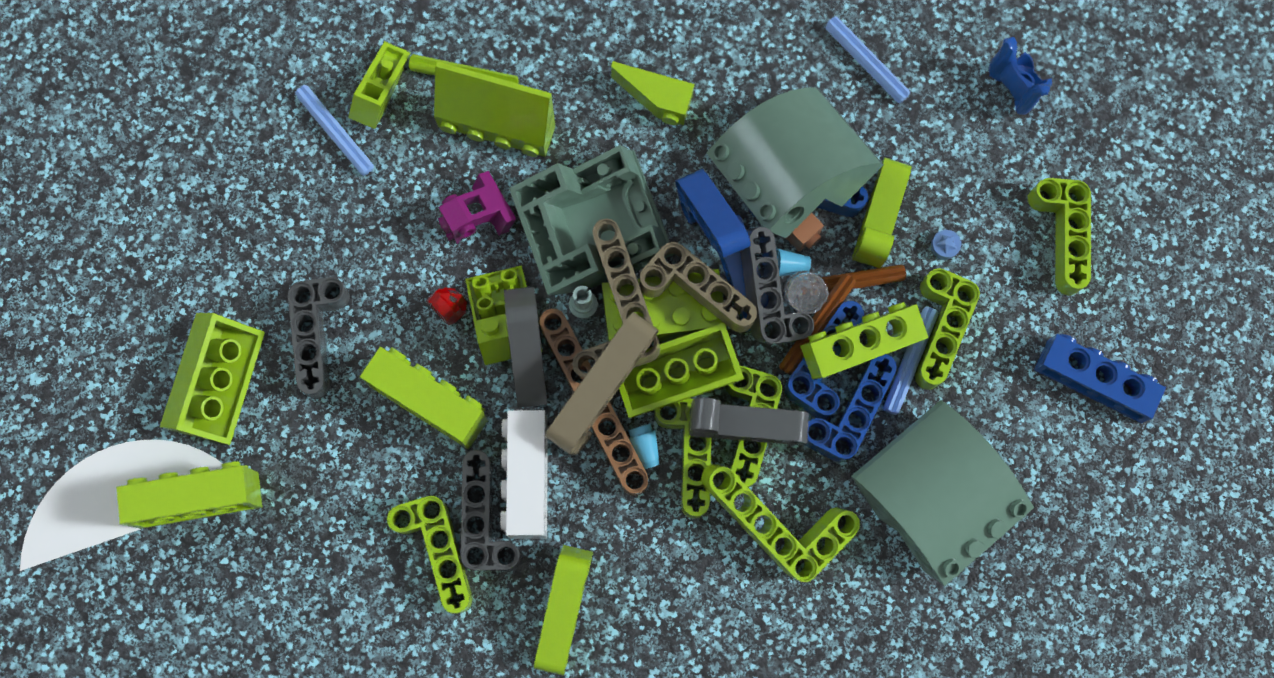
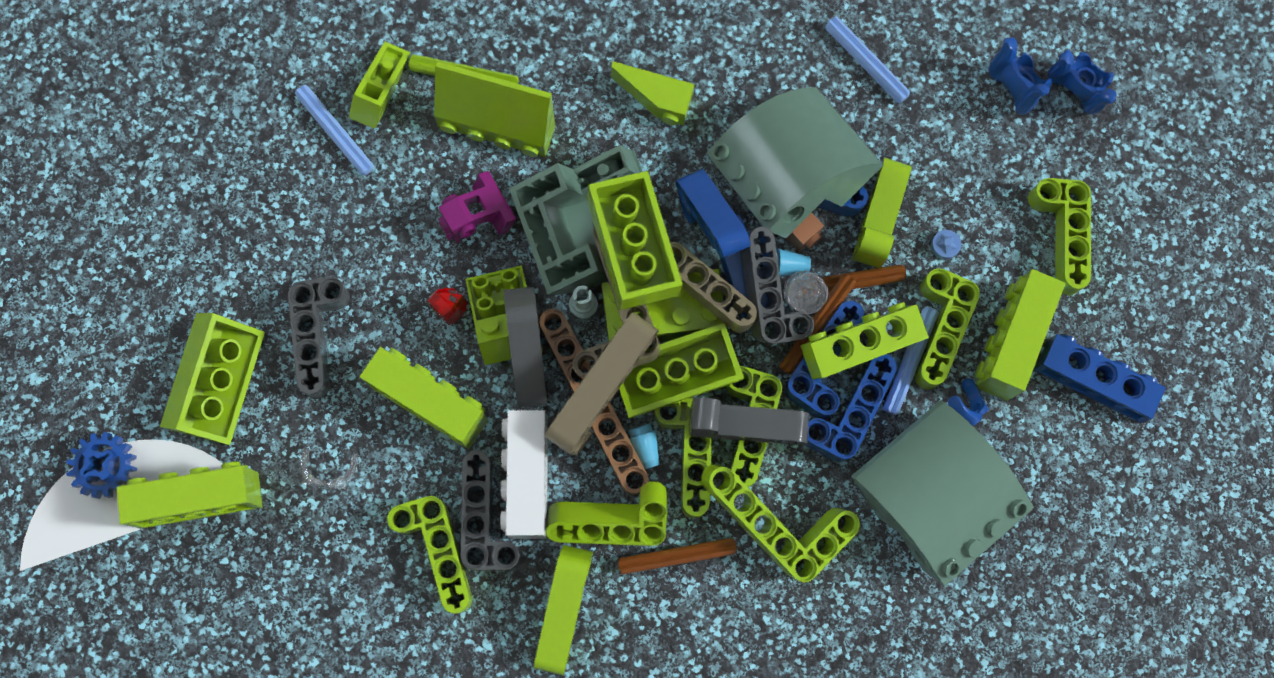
(88, 465): none -> blue gear
(339, 483): none -> clear cap
(612, 522): none -> lime beam
(633, 240): none -> lime brick
(677, 556): none -> dark orange axle
(977, 404): none -> blue cap
(1019, 335): none -> lime brick
(1093, 90): none -> blue hair

